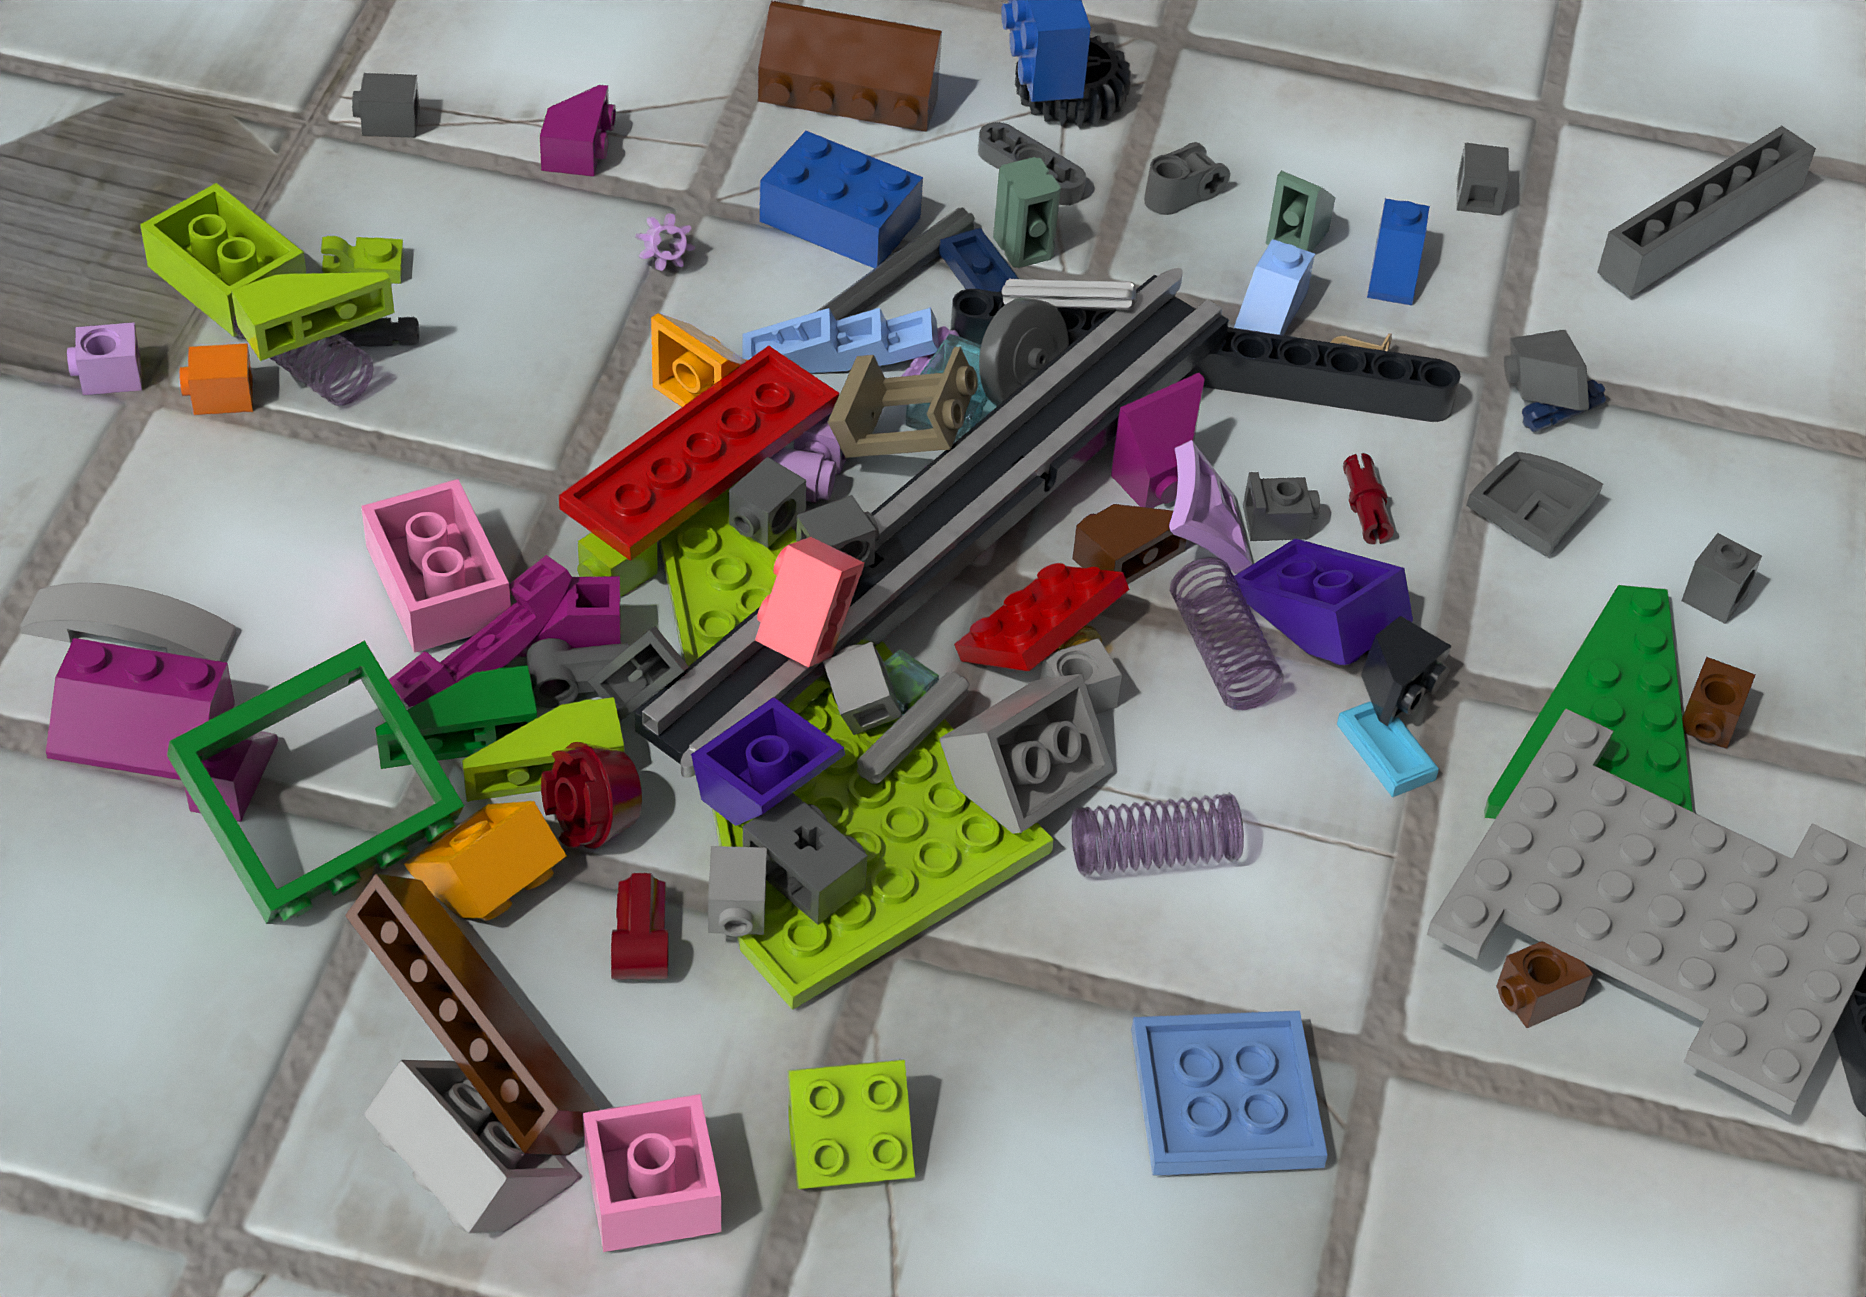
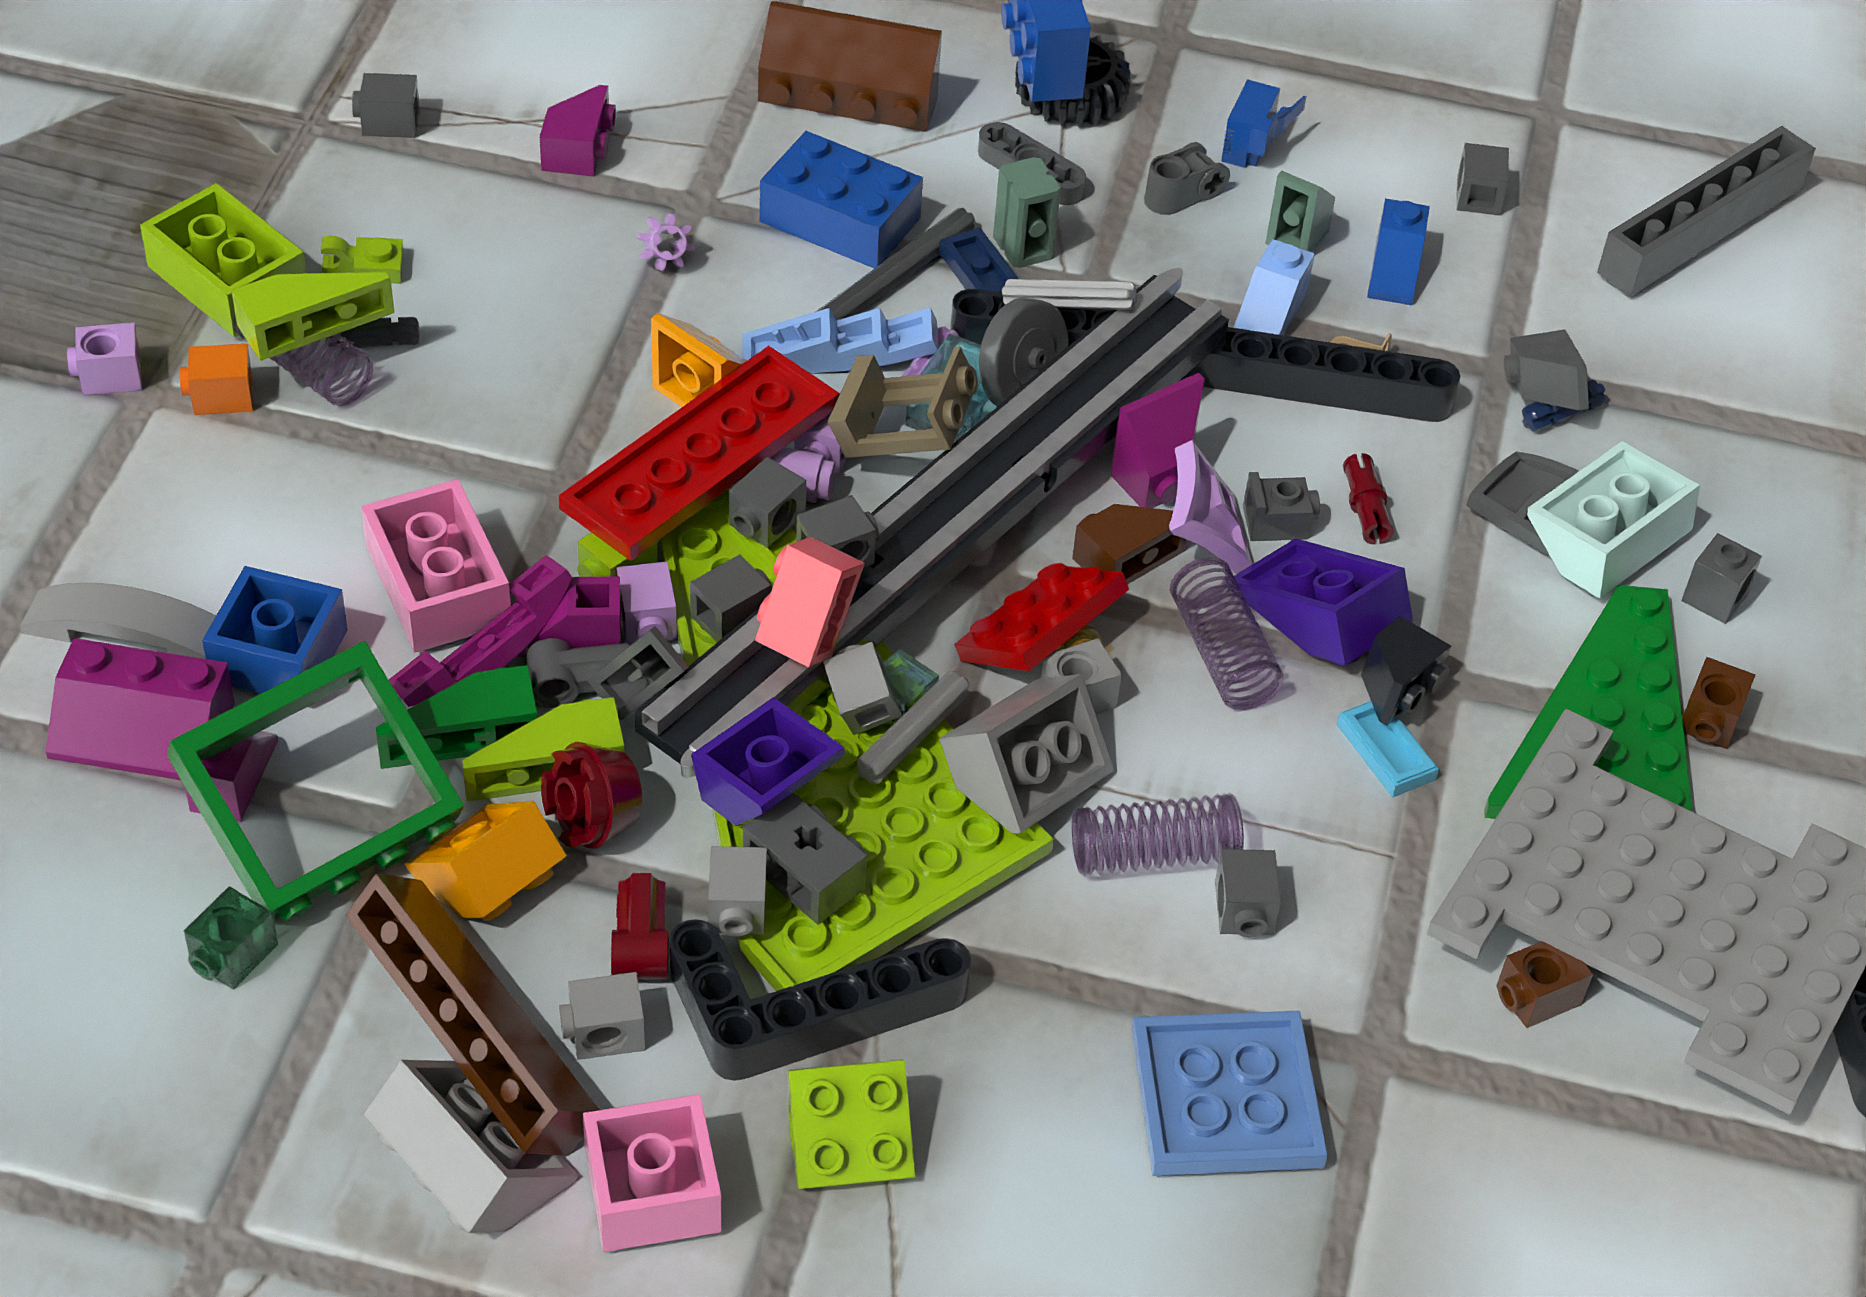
(232, 919): none -> clear green brick
(275, 628): none -> blue brick
(604, 1016): none -> light grey brick
(647, 601): none -> lavender brick
(727, 596): none -> dark grey brick
(809, 1004): none -> black beam
(1247, 892): none -> dark grey brick
(1255, 123): none -> blue piece
(1614, 517): none -> light aqua slope

